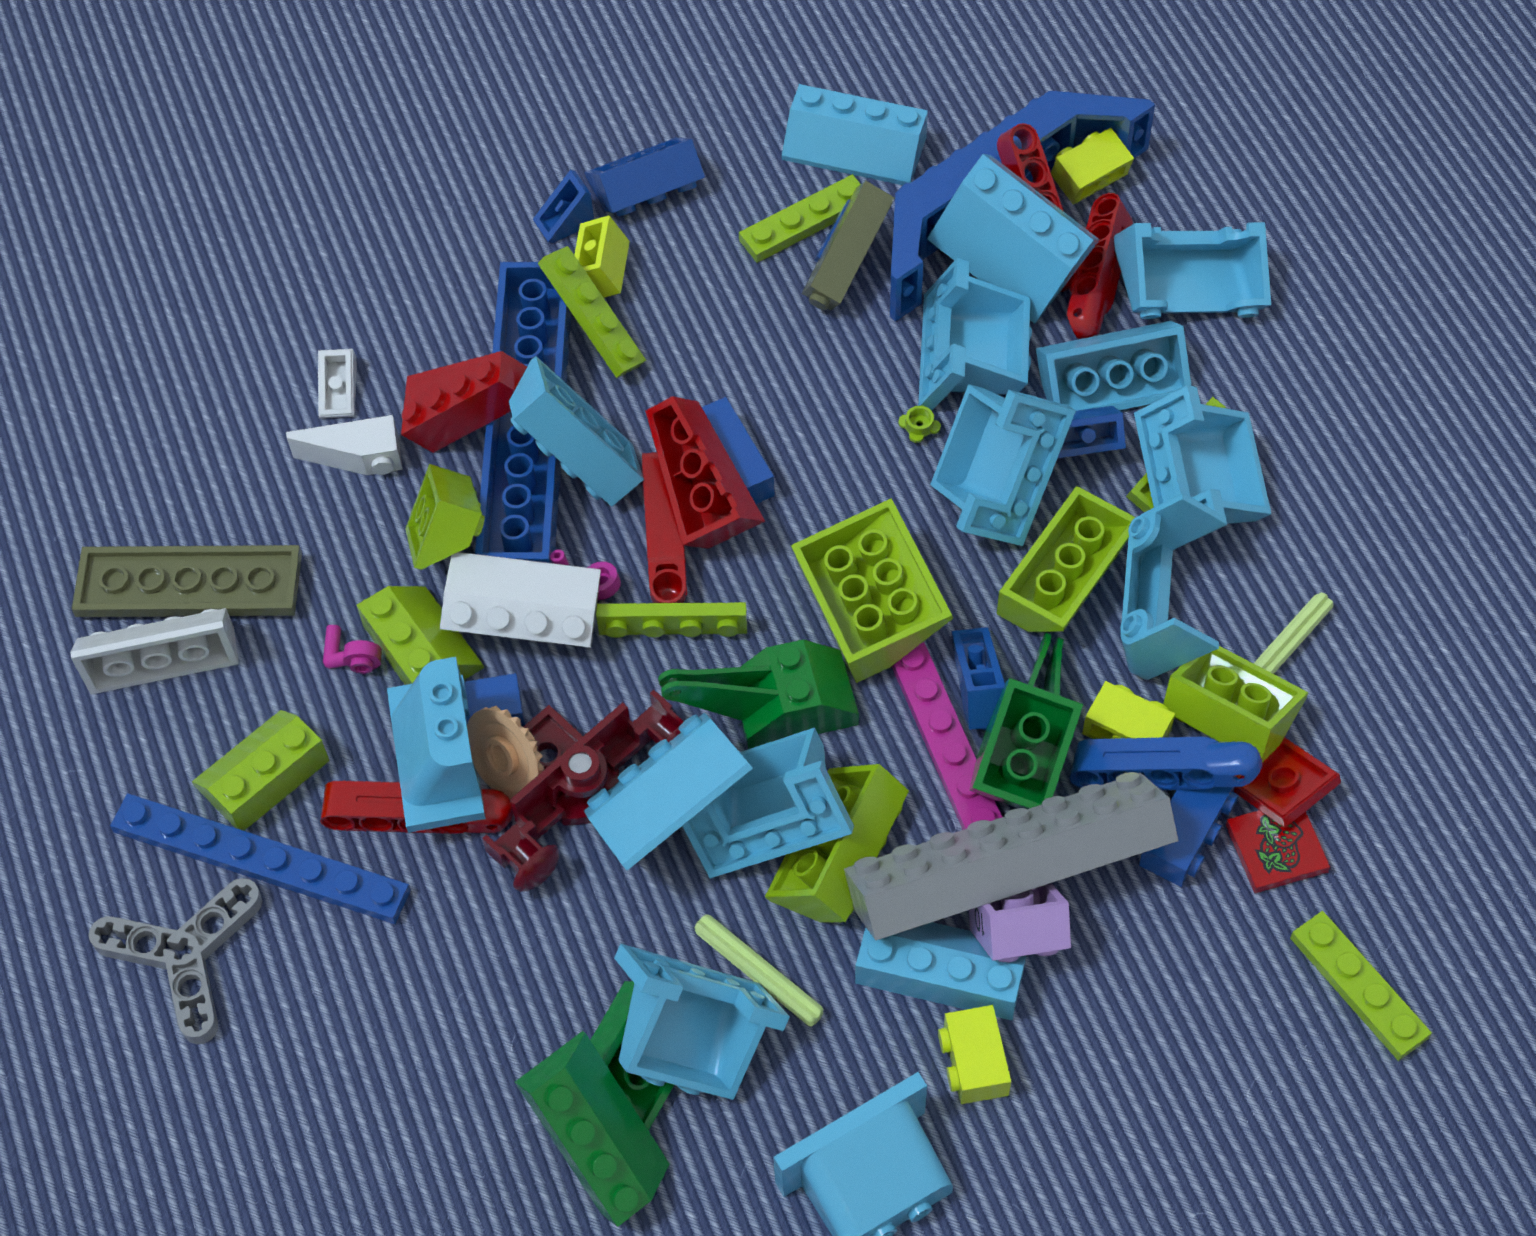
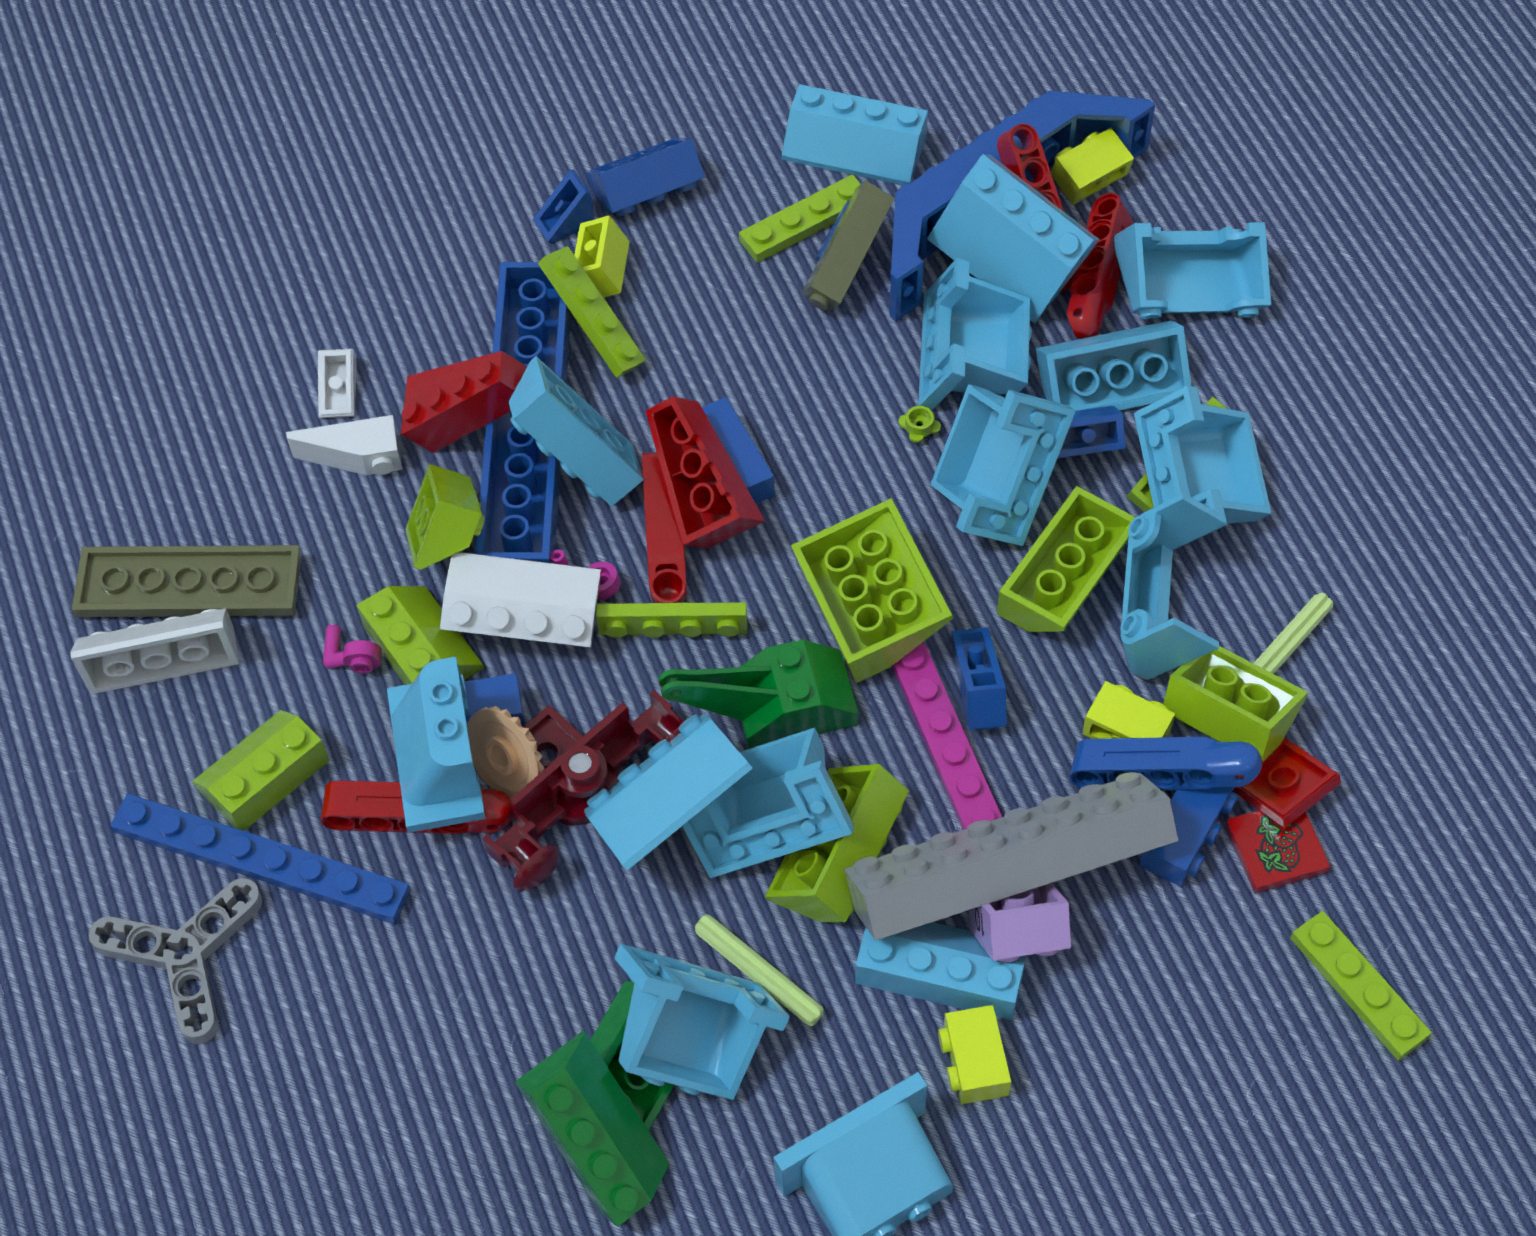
(1027, 737): green slope -> none

